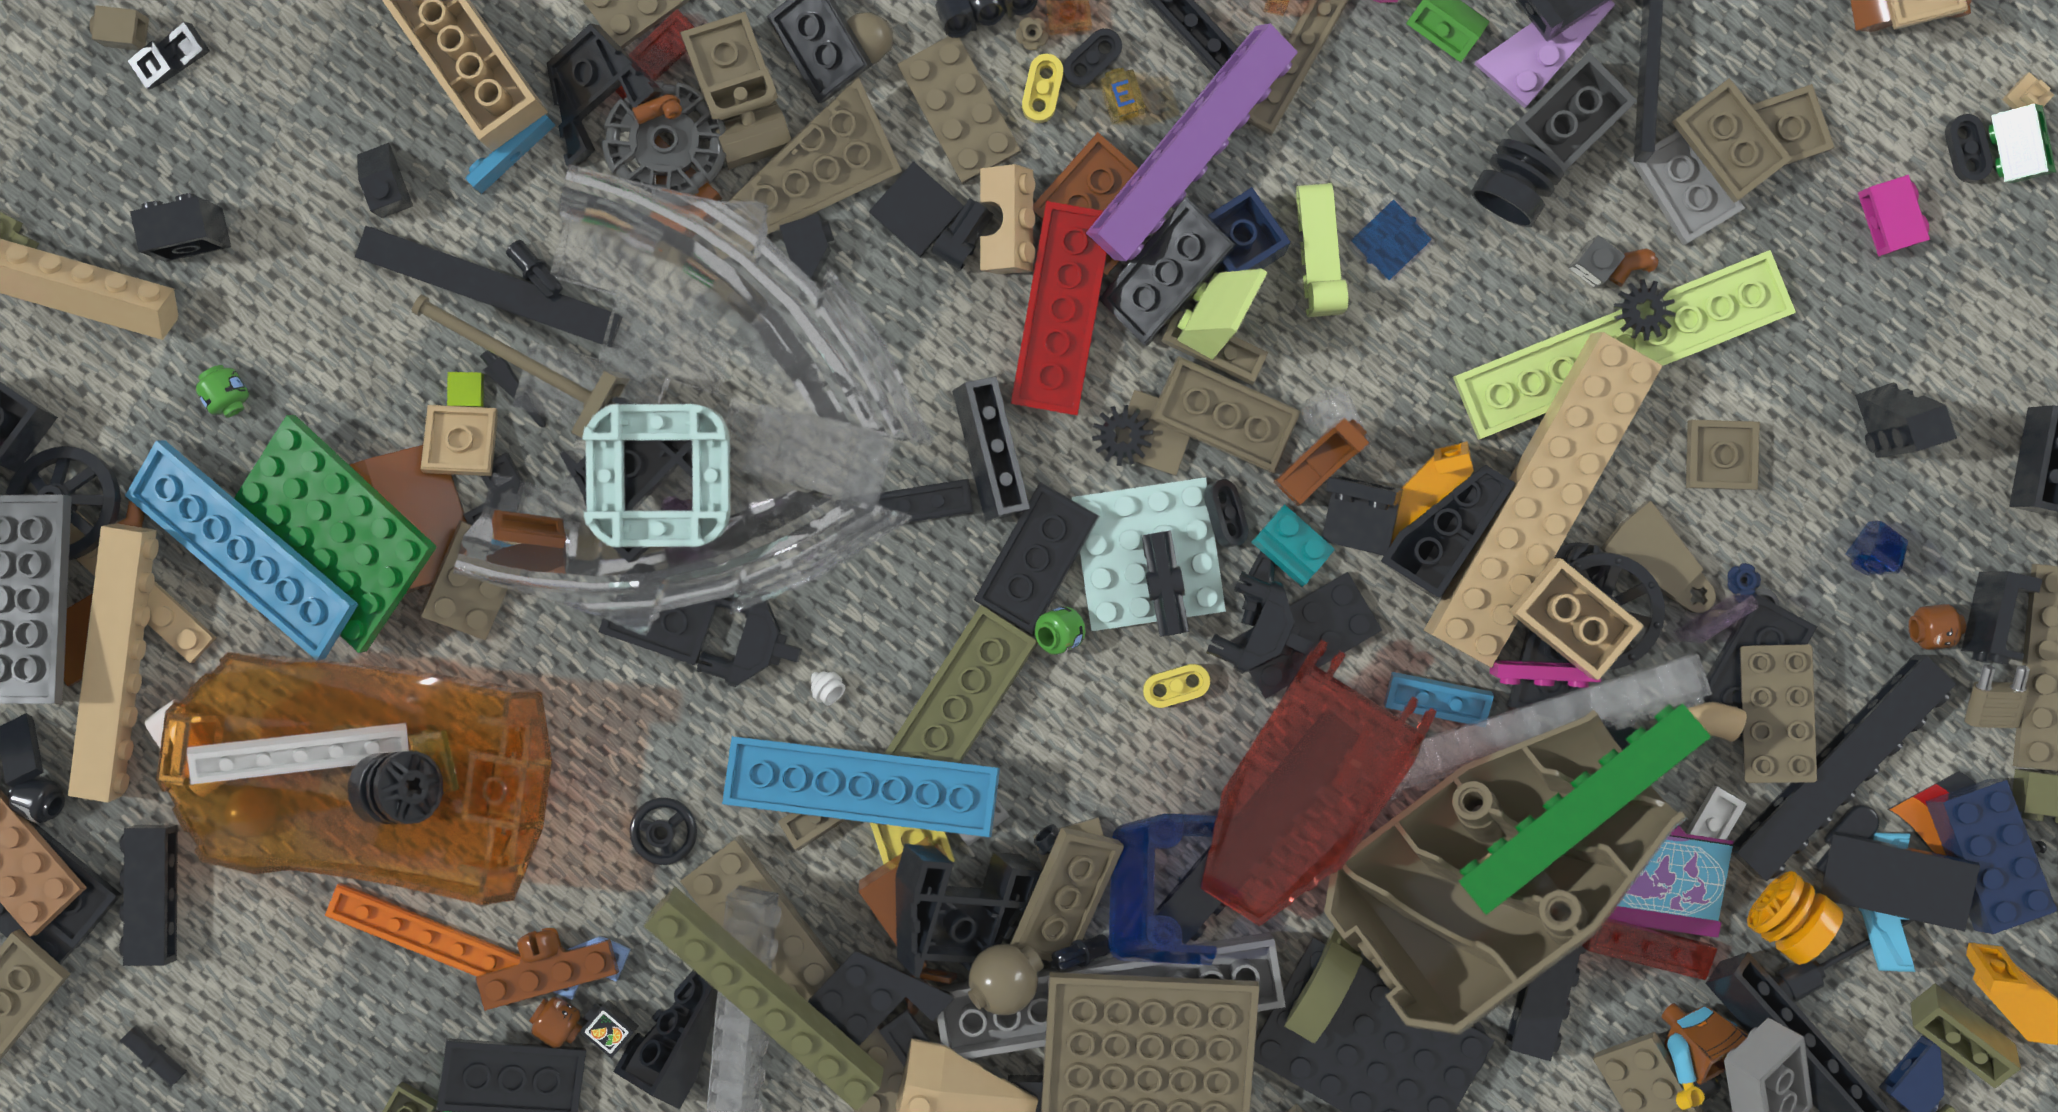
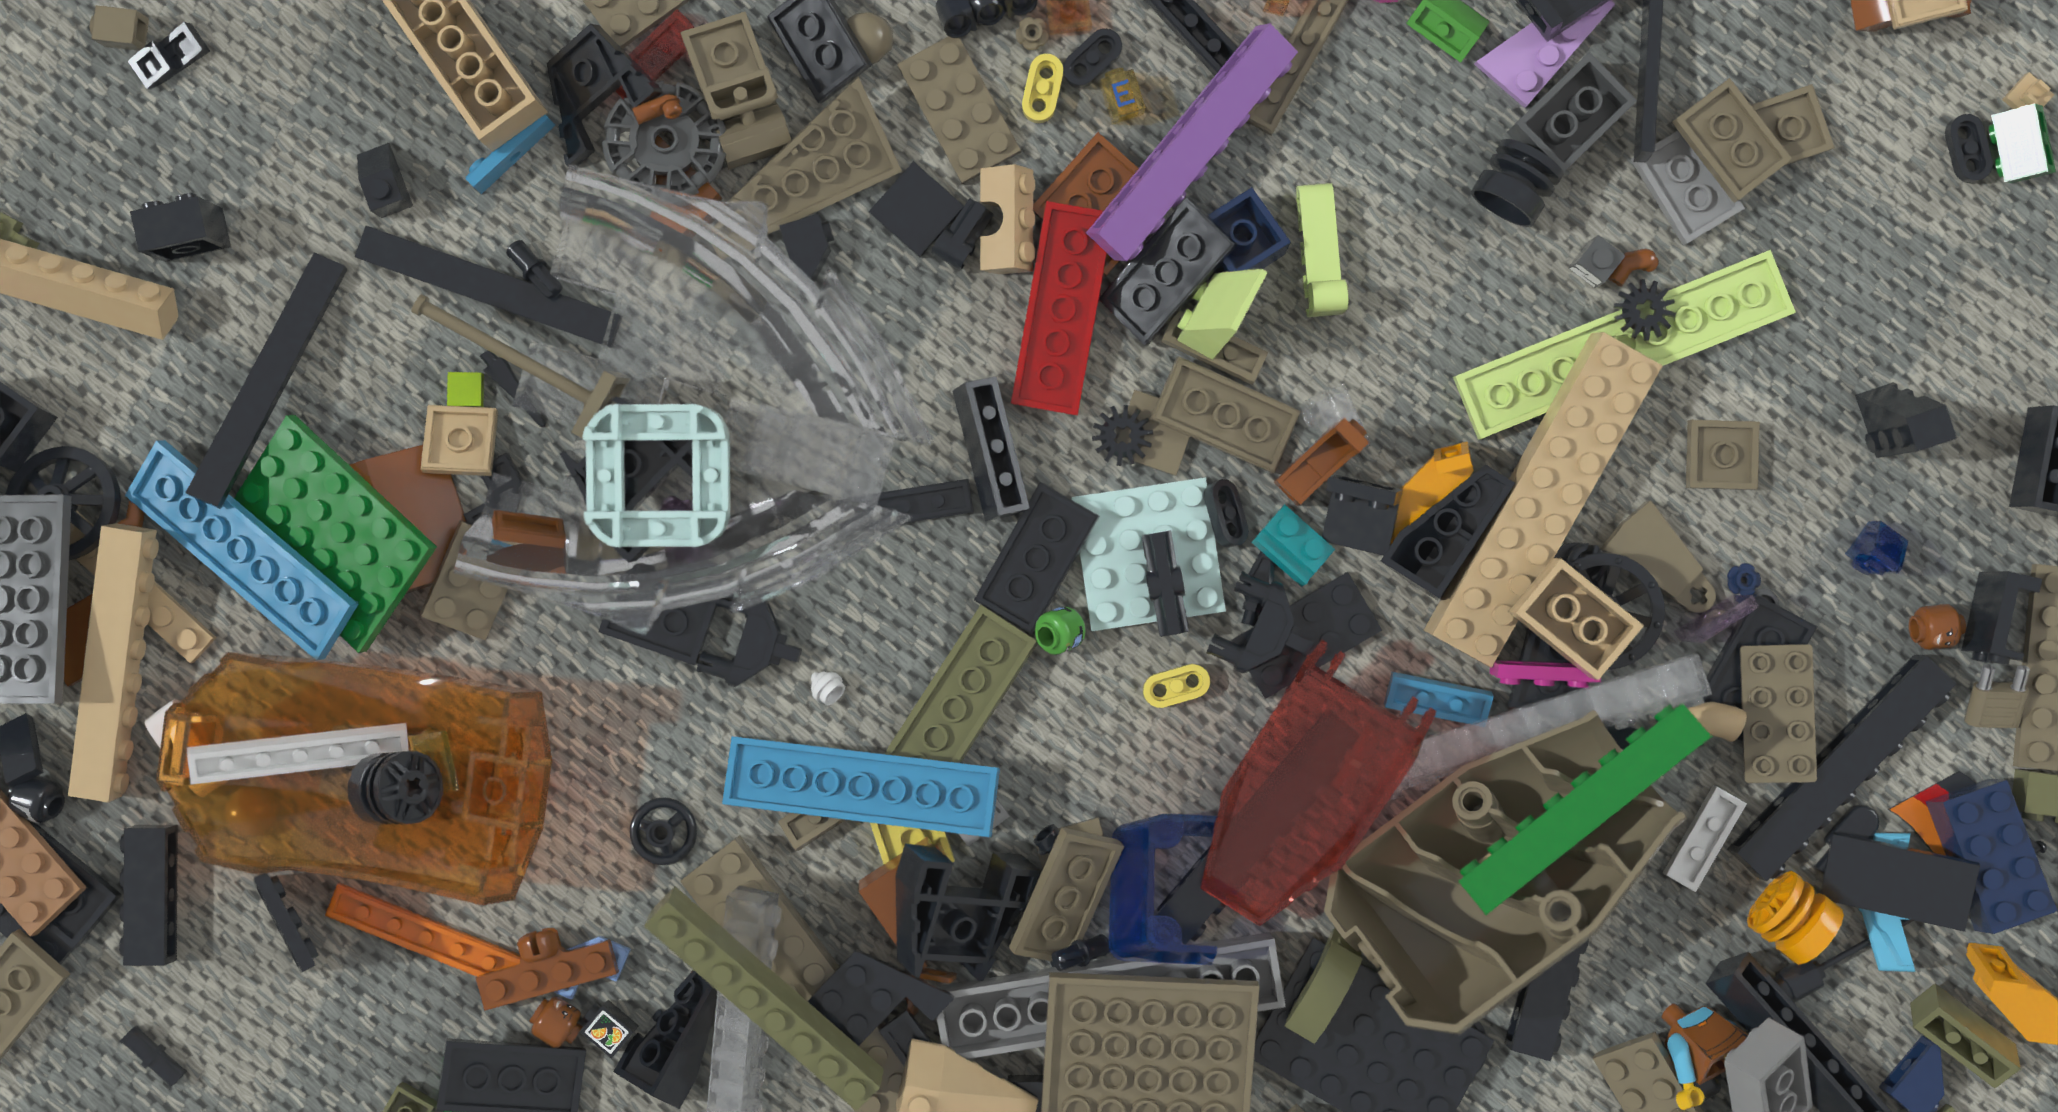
(222, 391): bright green head -> none
(266, 381): none -> black tile
(286, 921): none -> black plate
(1004, 978): dark tan brick -> none
(1391, 240): clear blue piece -> none
(1653, 948): clear red plate -> none
(1680, 886): sticker -> none
(1894, 215): dark pink brick -> none

